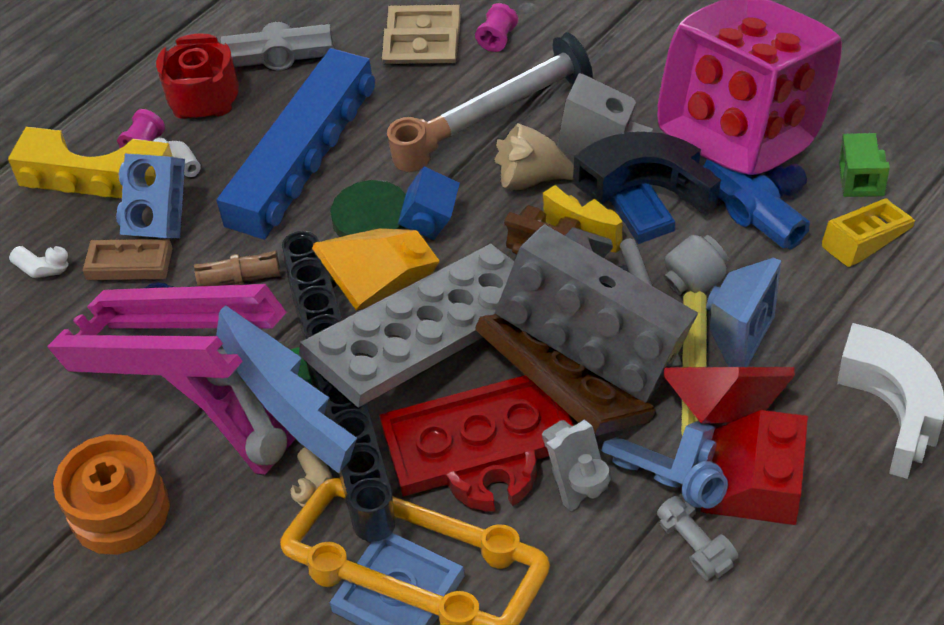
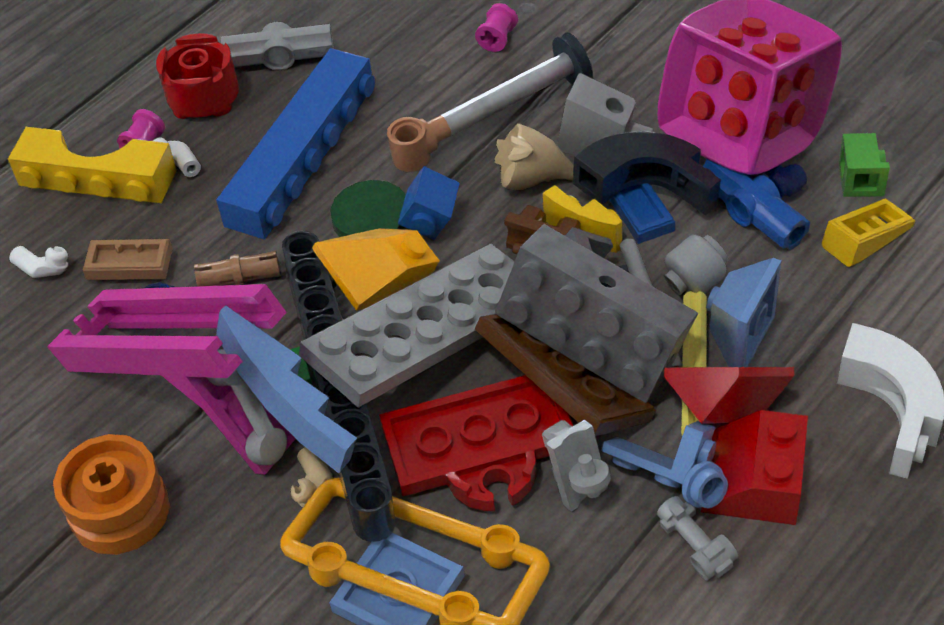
(162, 196): medium blue brick -> none
(421, 34): tan slope -> none

